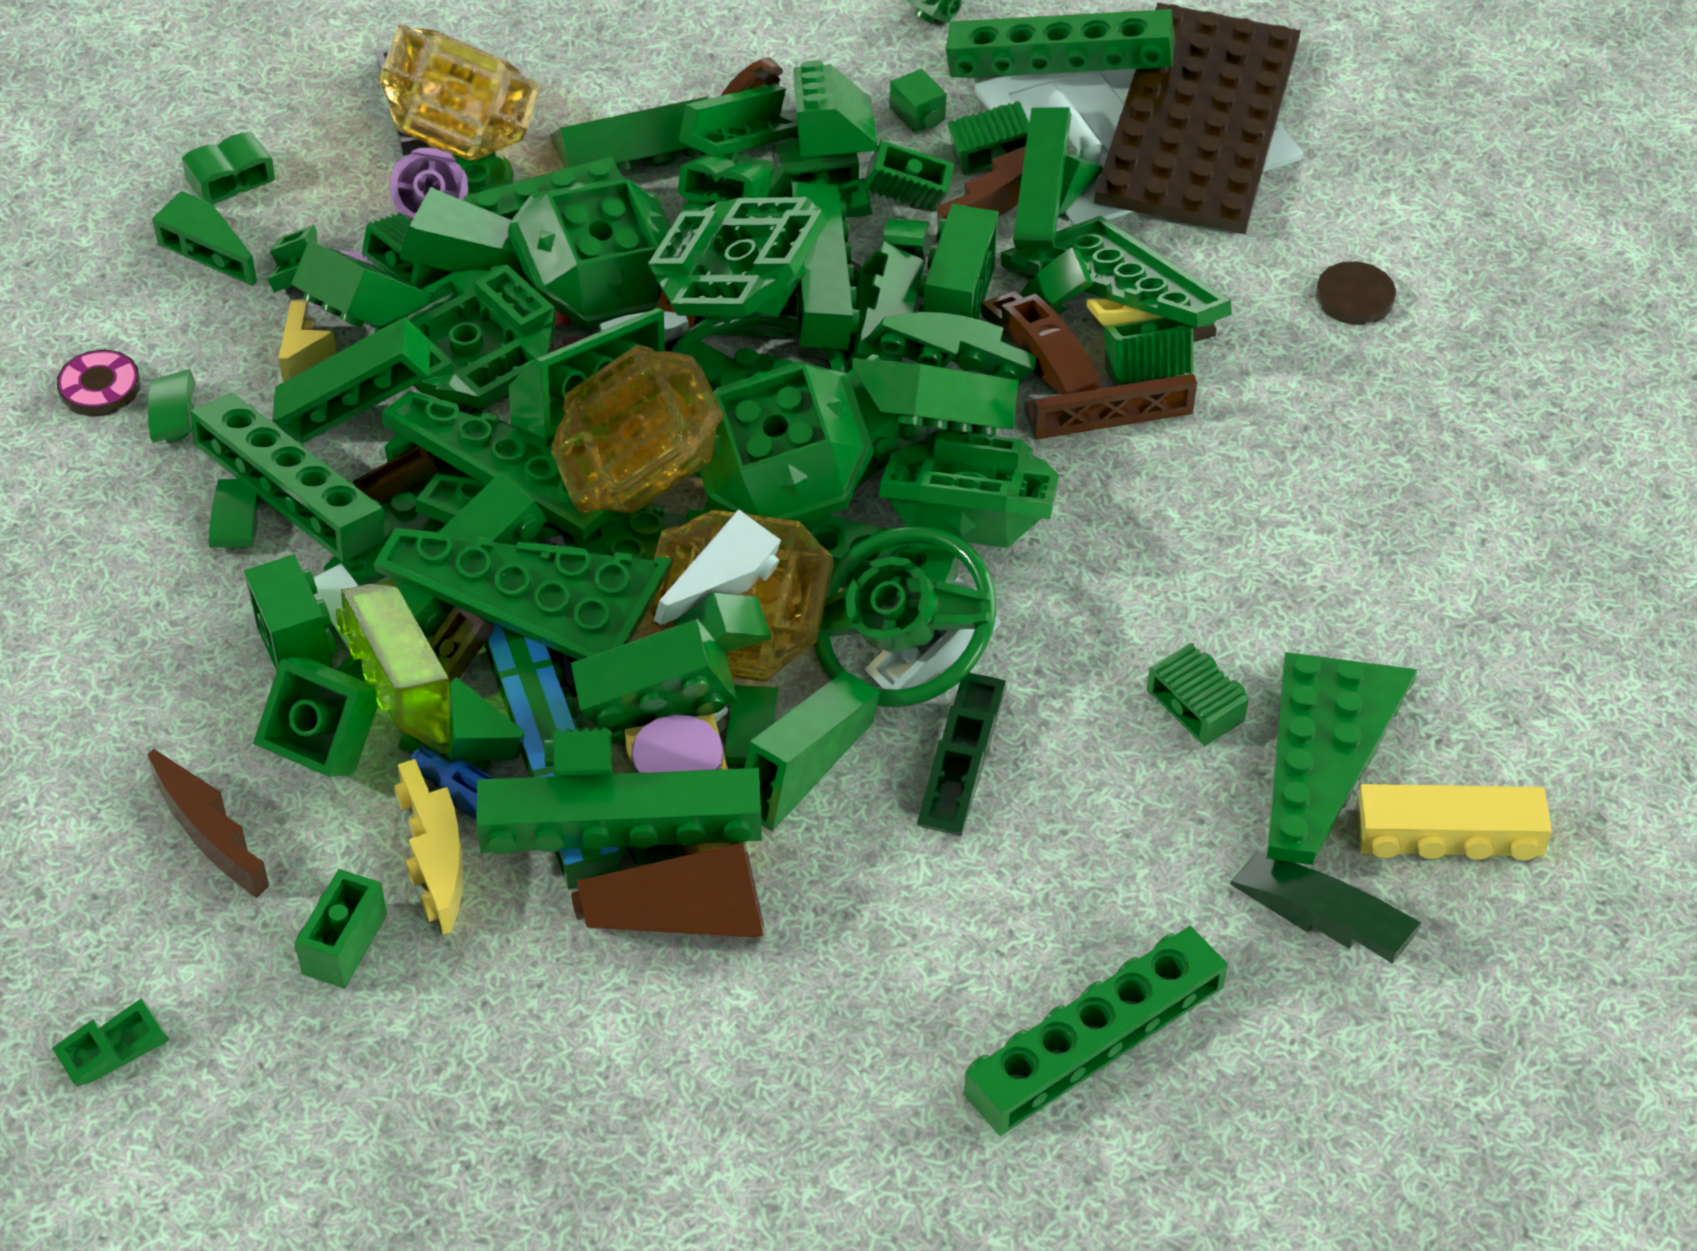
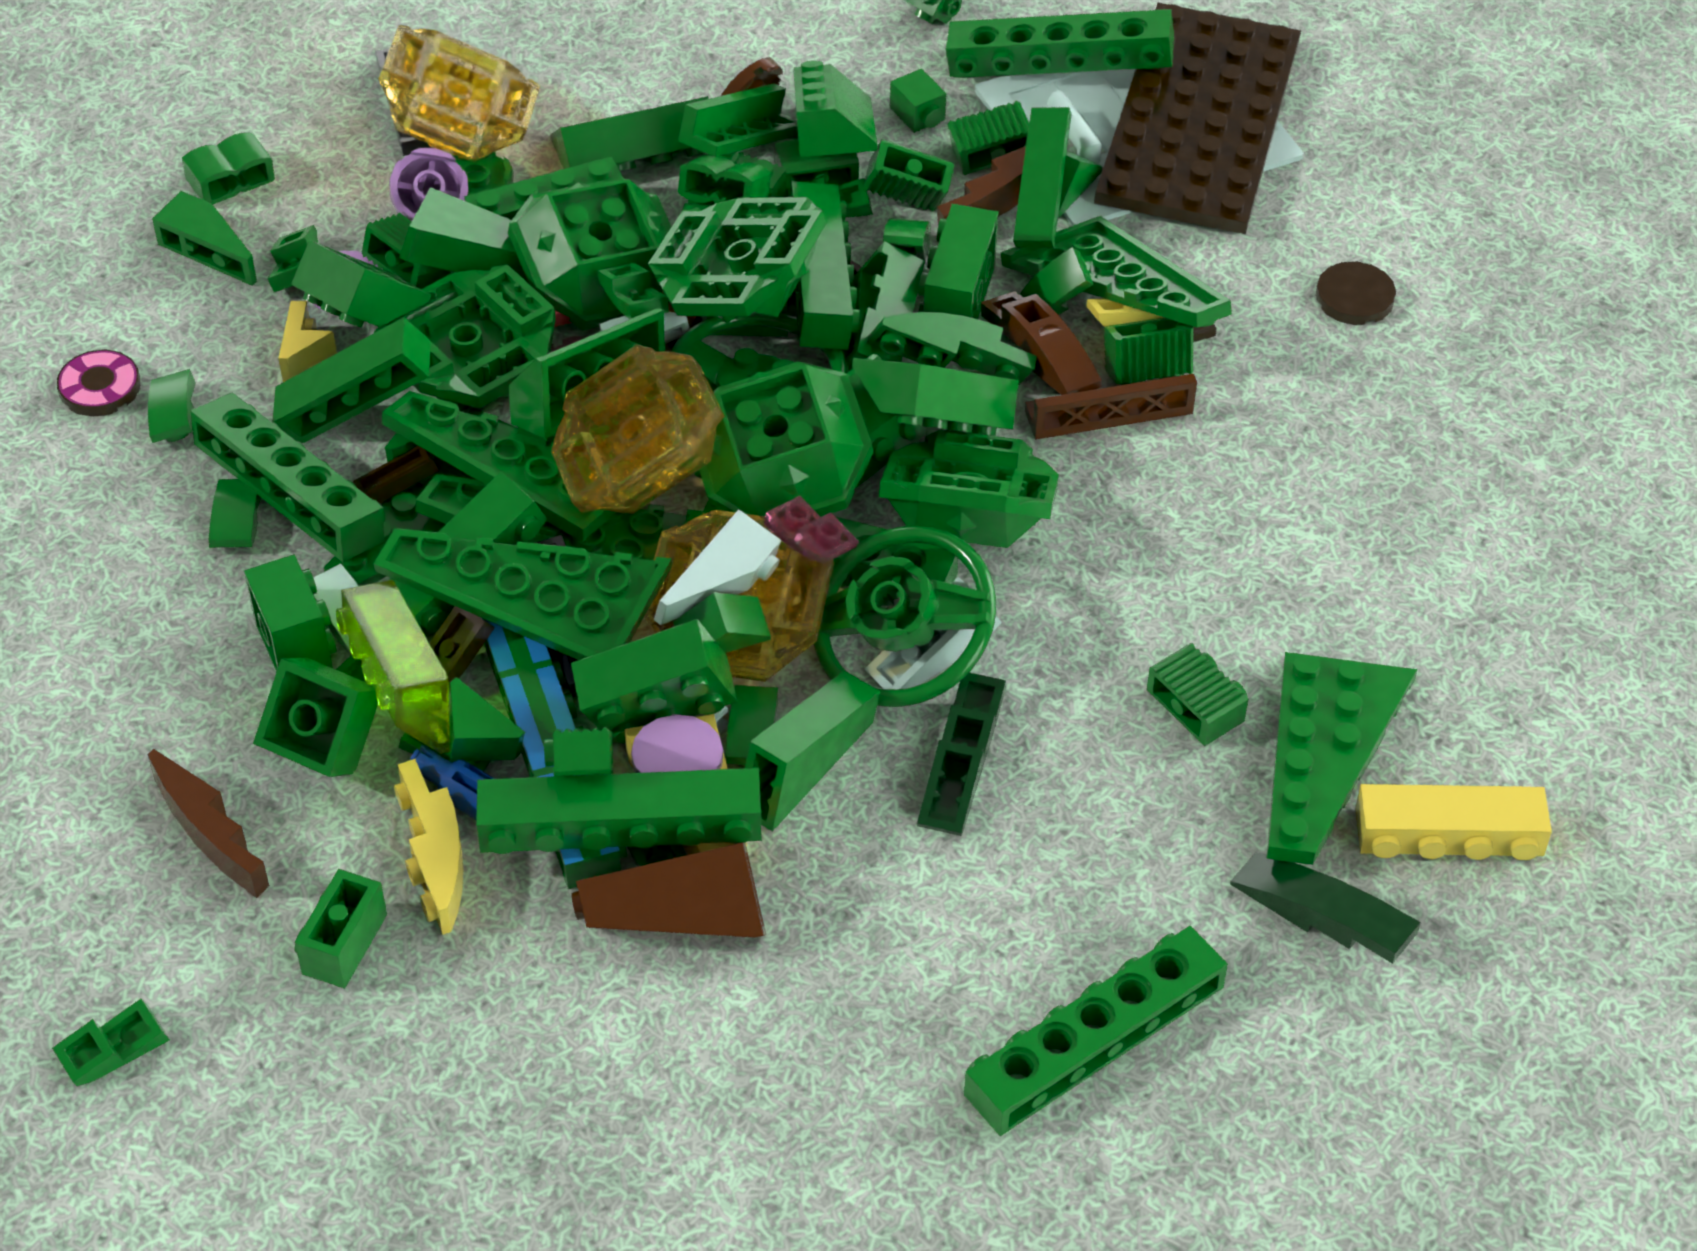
(631, 290): none -> green slope
(809, 533): none -> clear pink slope

